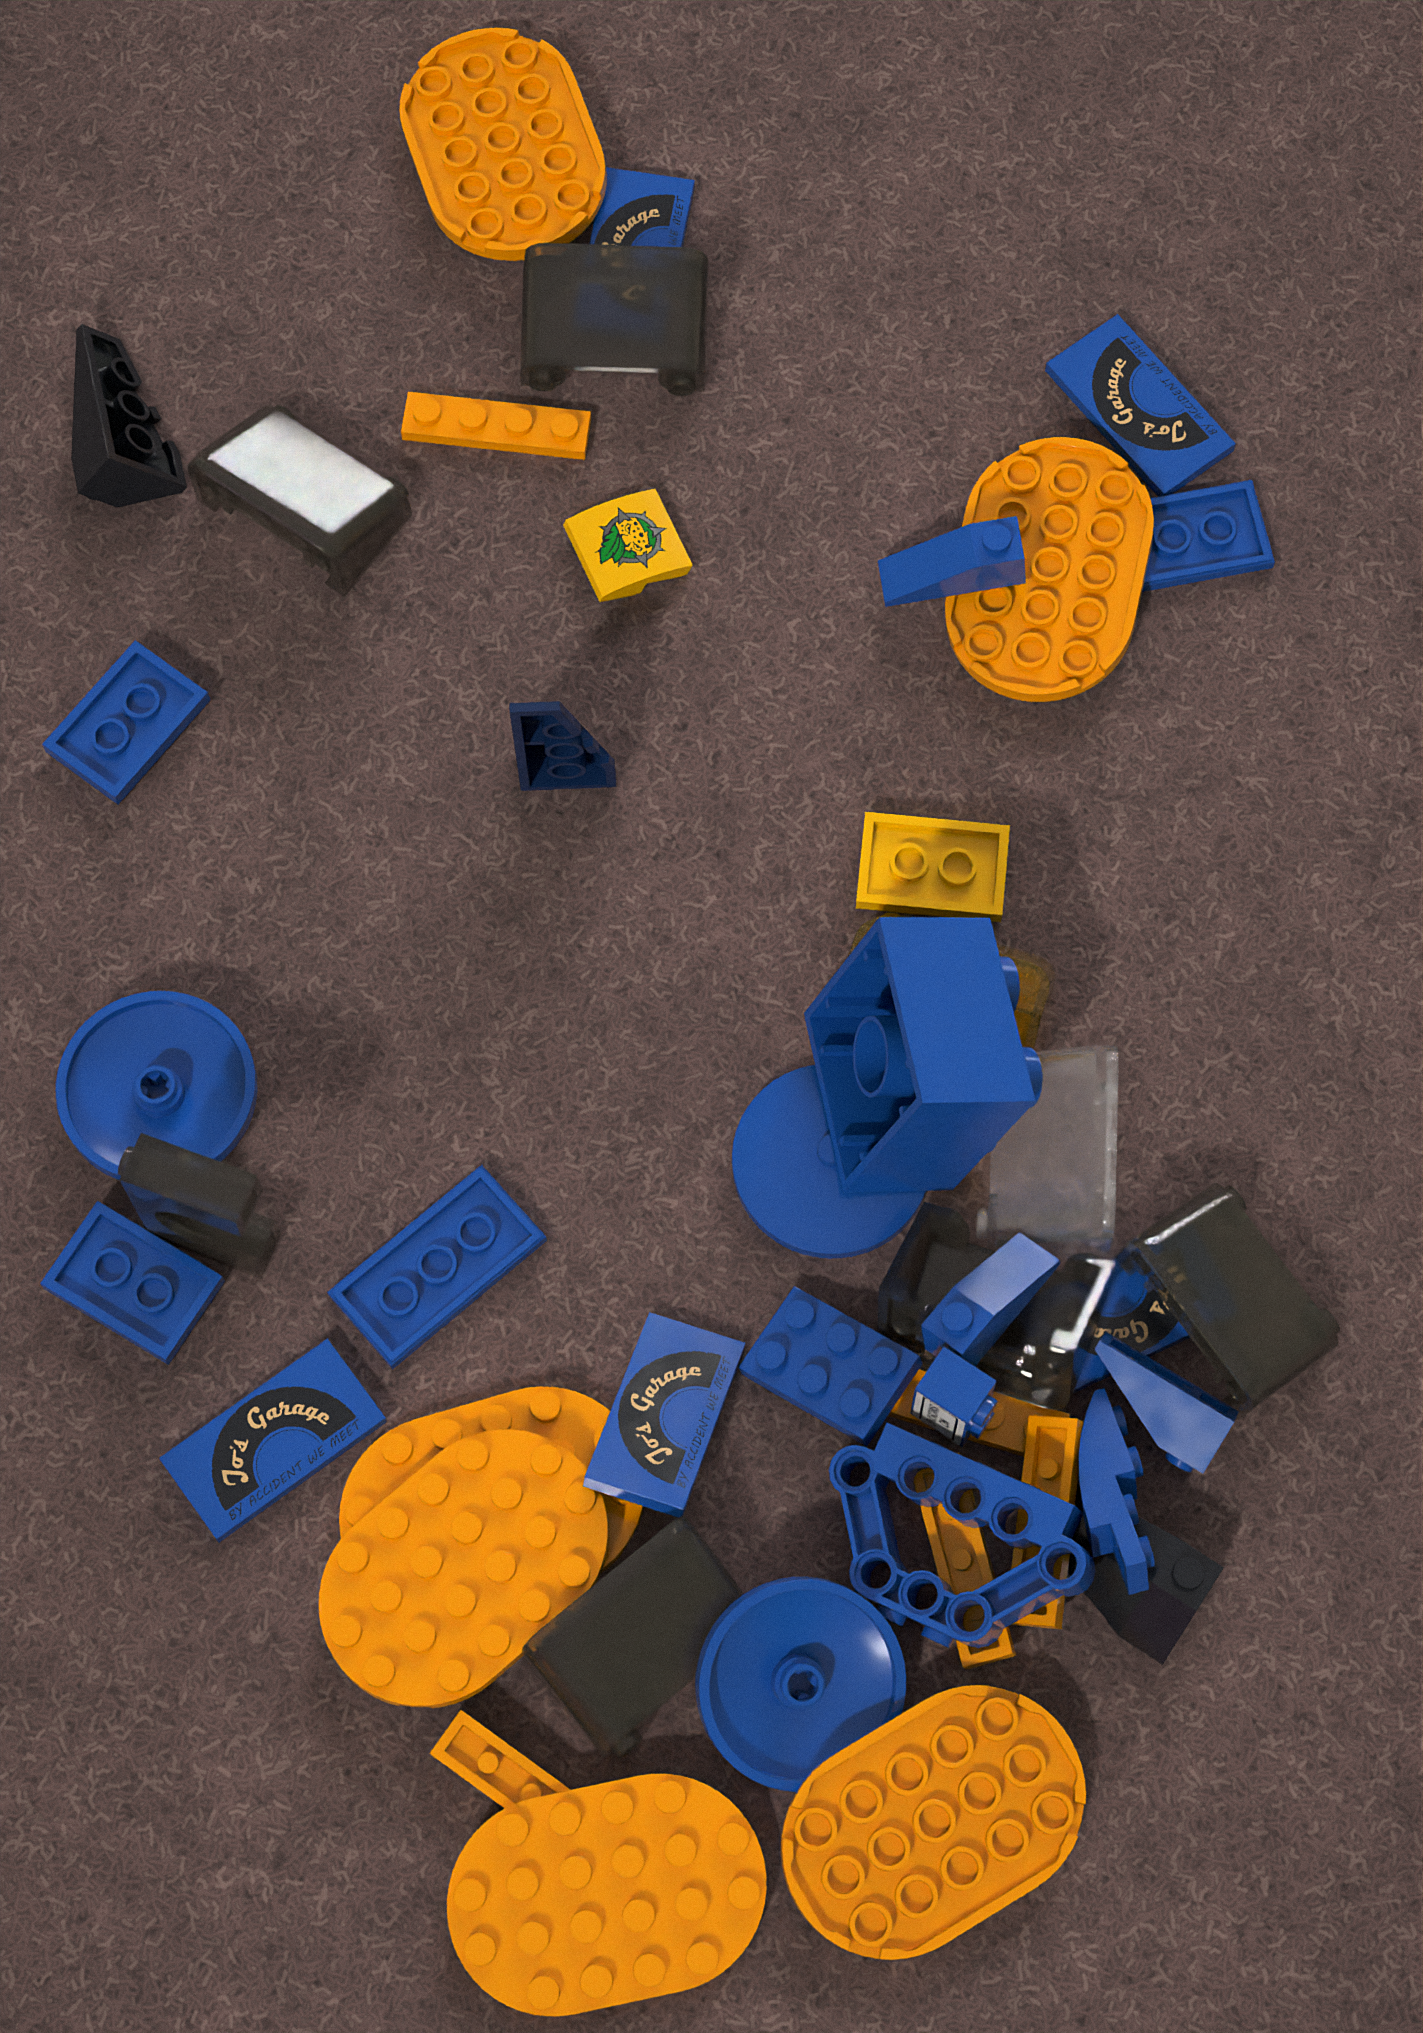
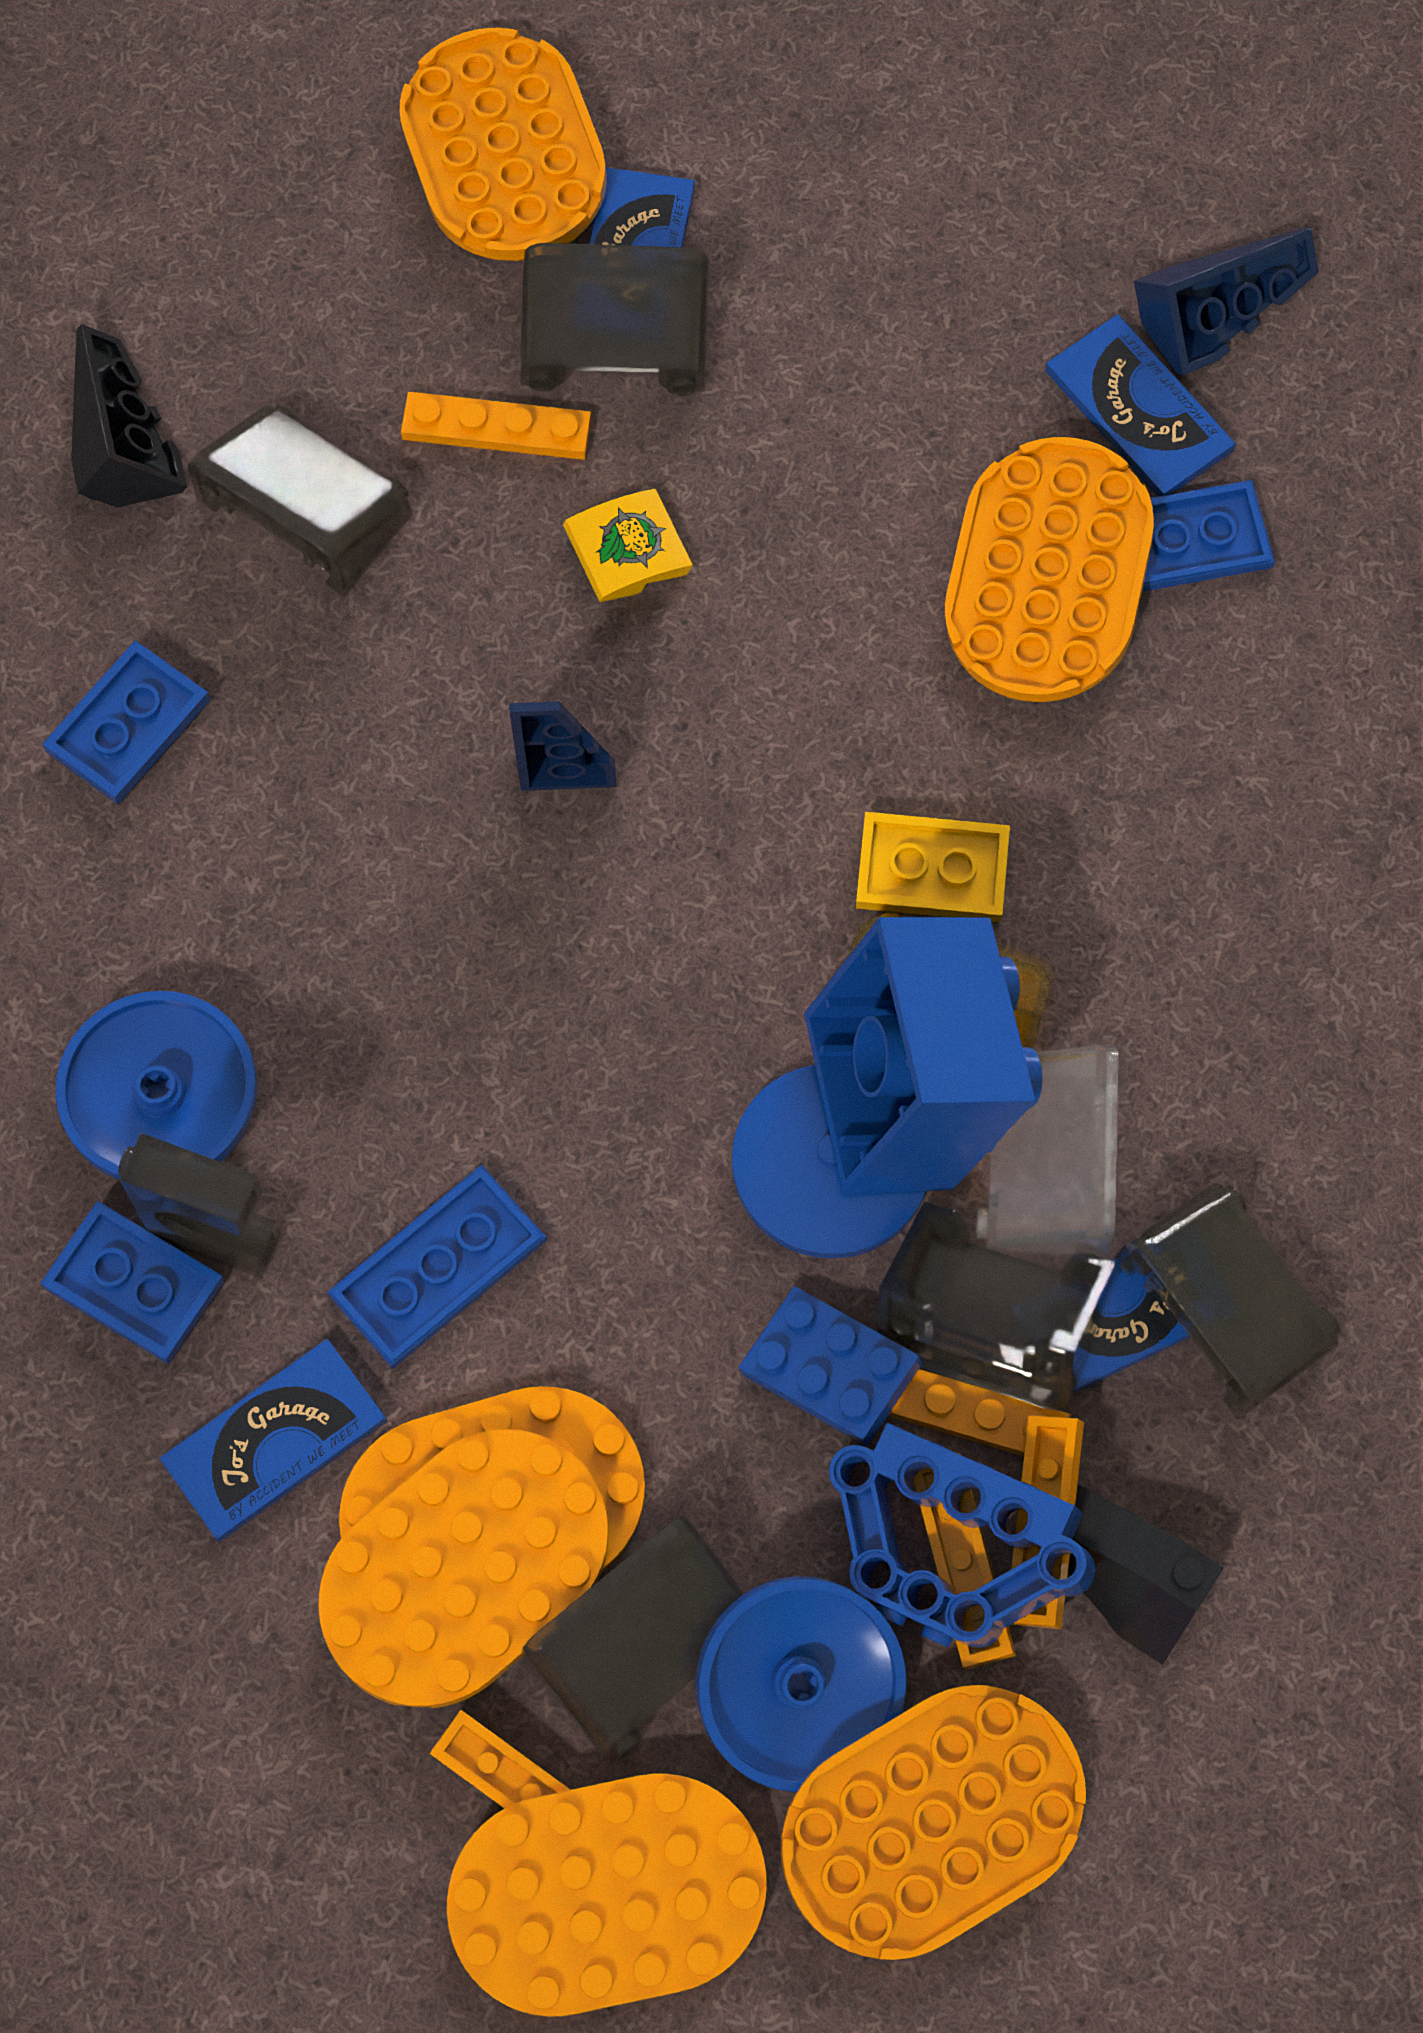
(664, 1415): blue tile -> none
(955, 1398): blue brick -> none
(956, 563): blue slope -> none
(988, 1300): blue slope -> none
(1109, 1491): blue slope -> none
(1173, 1410): slope -> none
(1209, 300): none -> dark blue wedge

